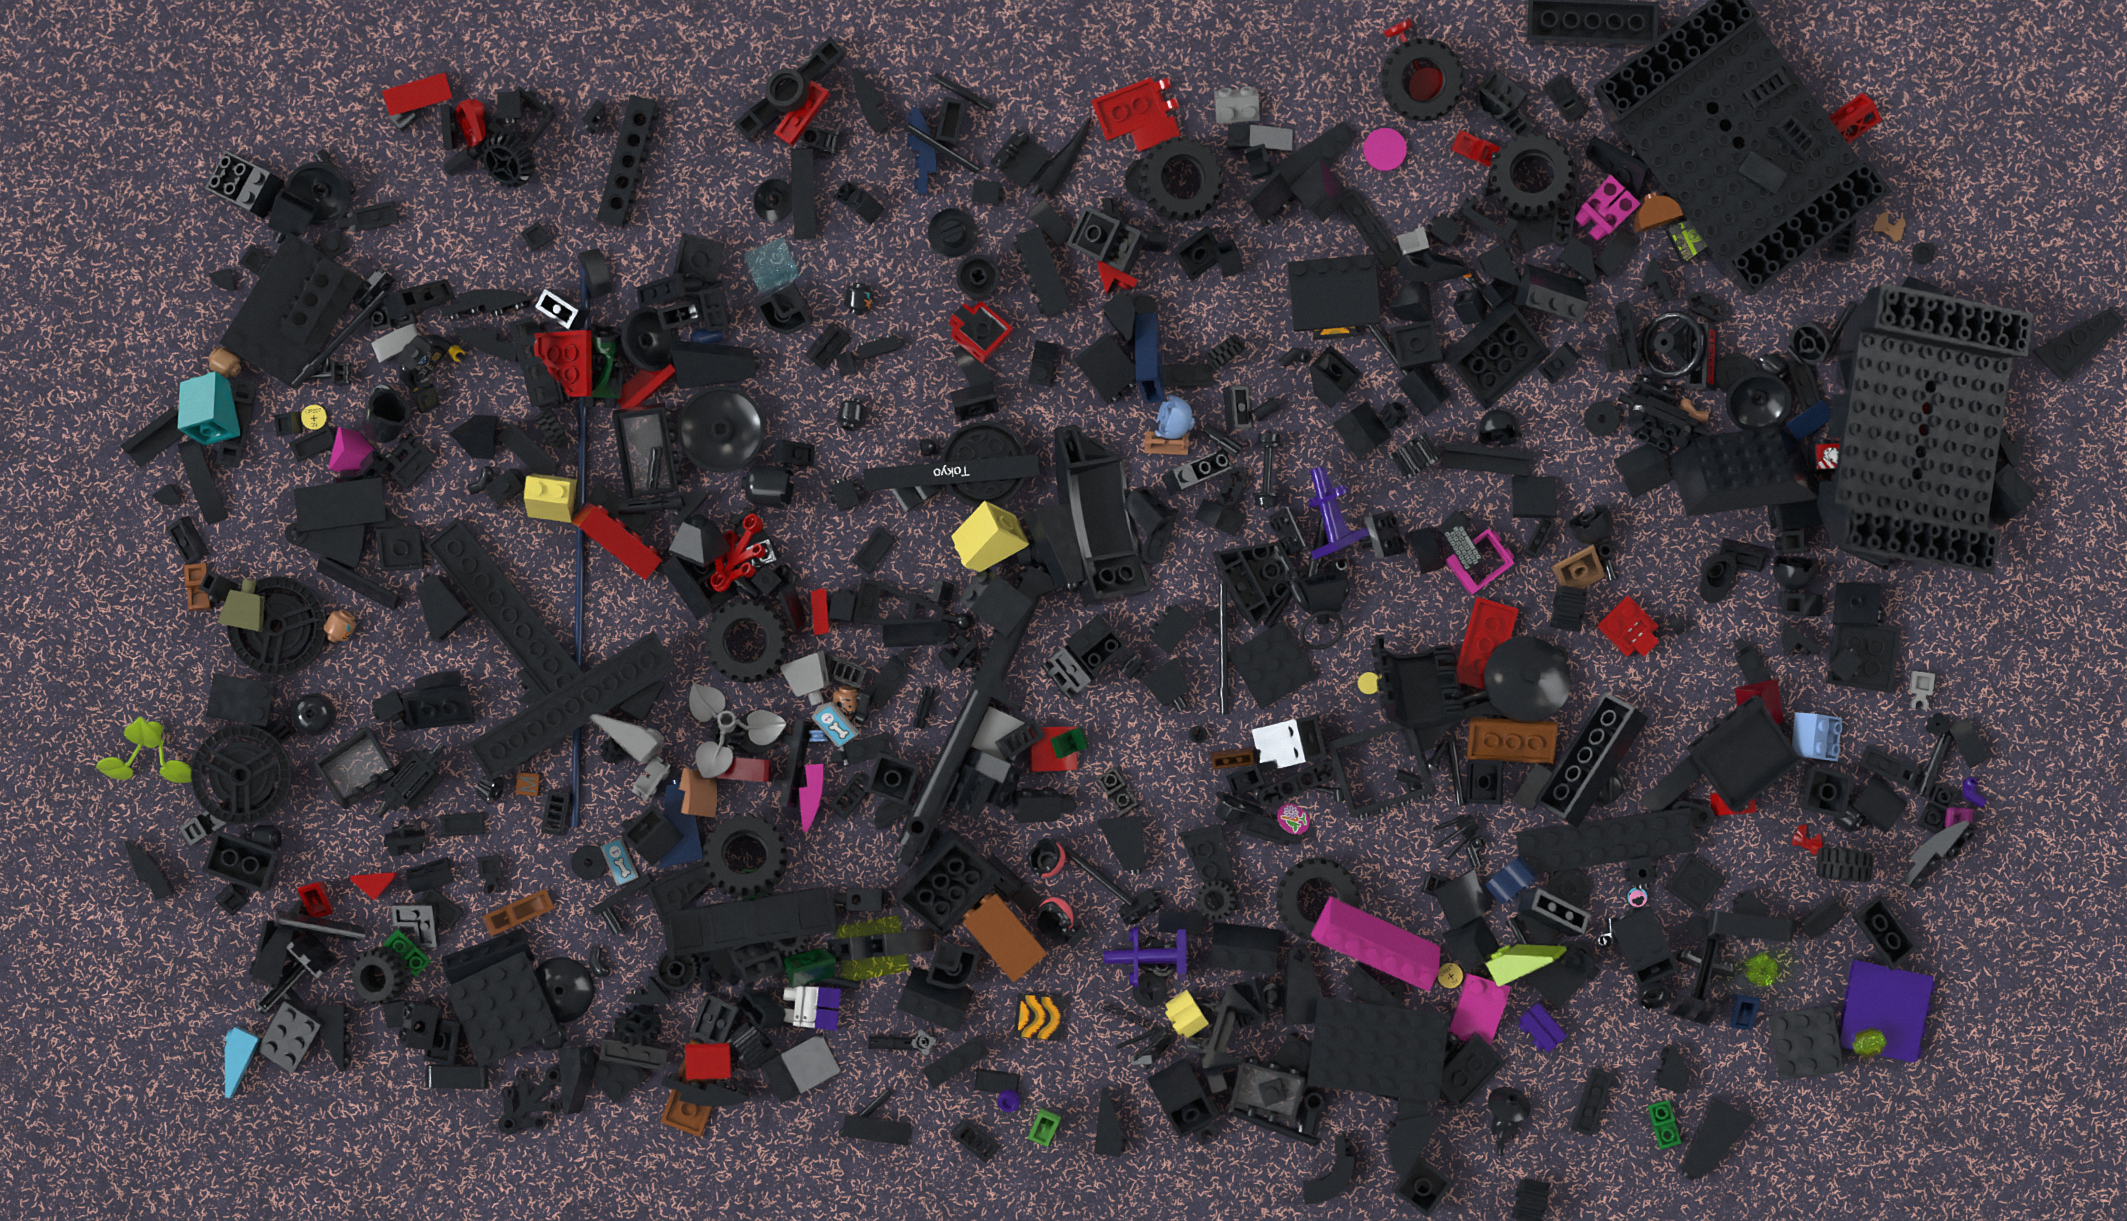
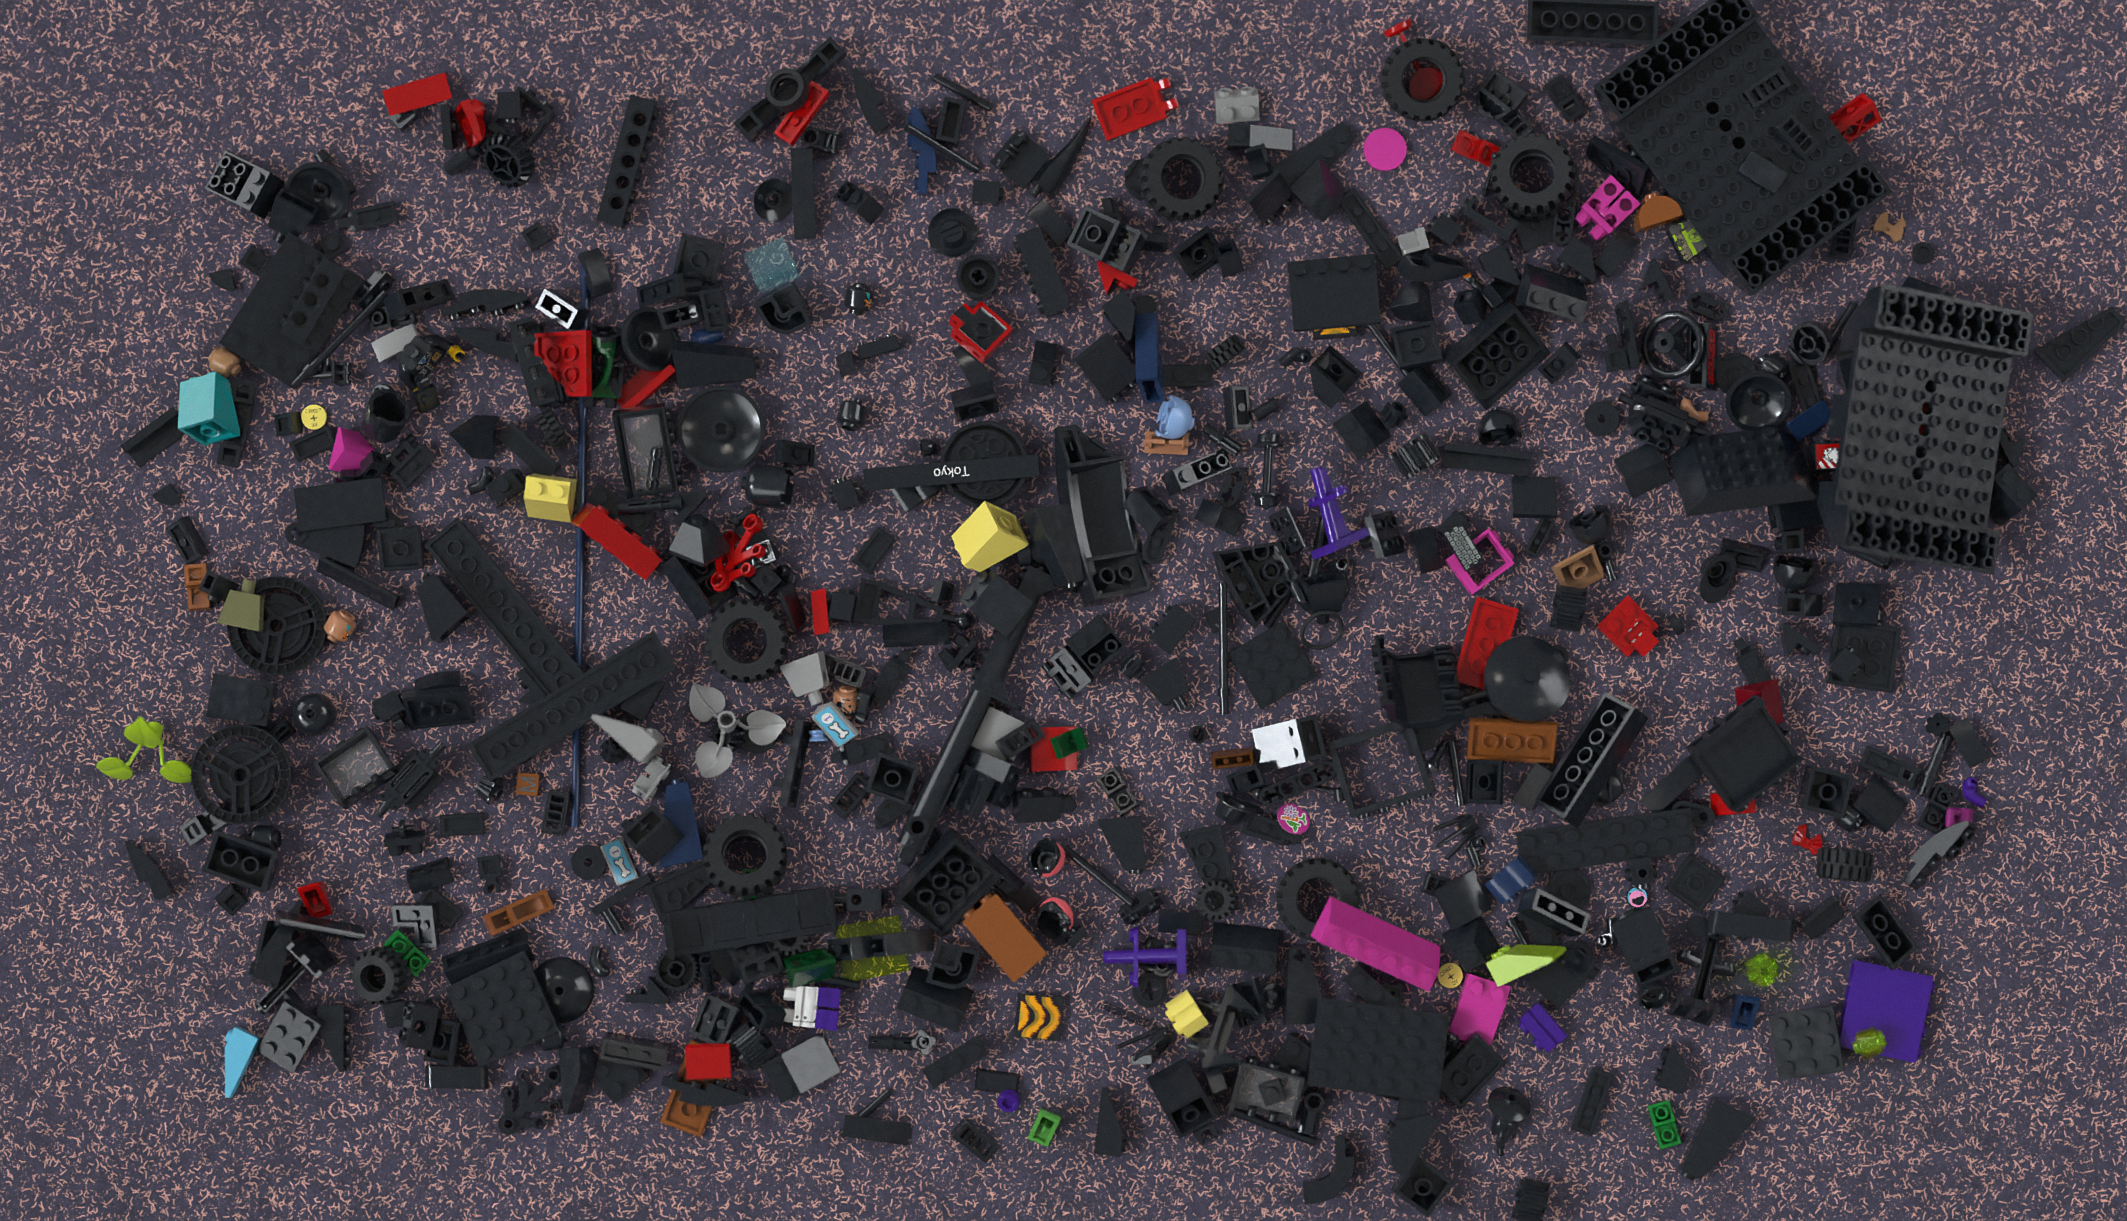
(202, 481): black slope -> none
(374, 884): red slope -> none
(594, 114): black bracket -> none
(637, 1026): black gear -> none
(700, 793): nougat slope -> none
(748, 770): dark red slope -> none
(811, 795): dark pink slope -> none
(828, 346): black slope -> none
(923, 707): black axle -> none
(1154, 133): red slope -> none
(1368, 683): light yellow tile -> none
(1412, 780): black arm -> none
(1817, 736): light blue slope -> none
(1921, 685): light grey plate -> none

